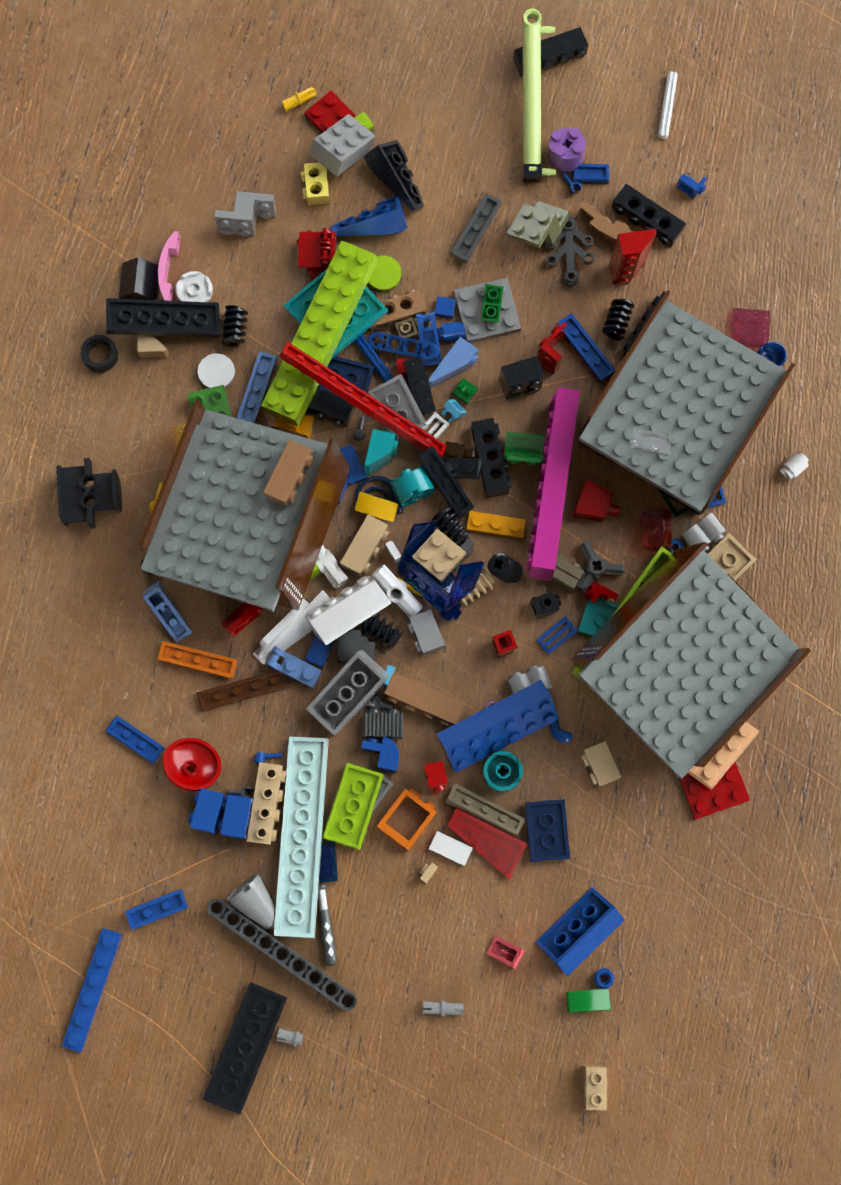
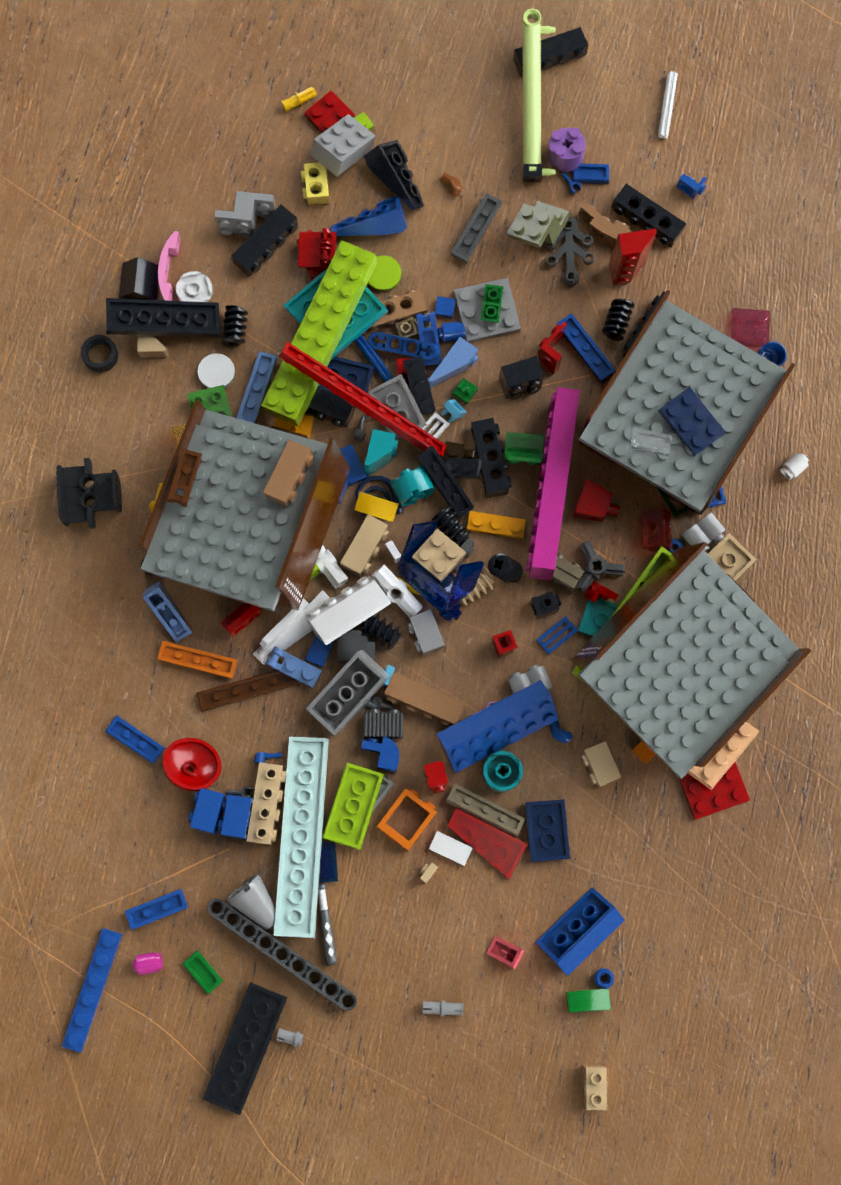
(148, 963): none -> dark pink brick
(184, 477): none -> reddish brown plate
(203, 972): none -> green tile
(265, 240): none -> black brick
(453, 182): none -> dark orange arm
(643, 752): none -> orange tile
(691, 421): none -> dark blue plate

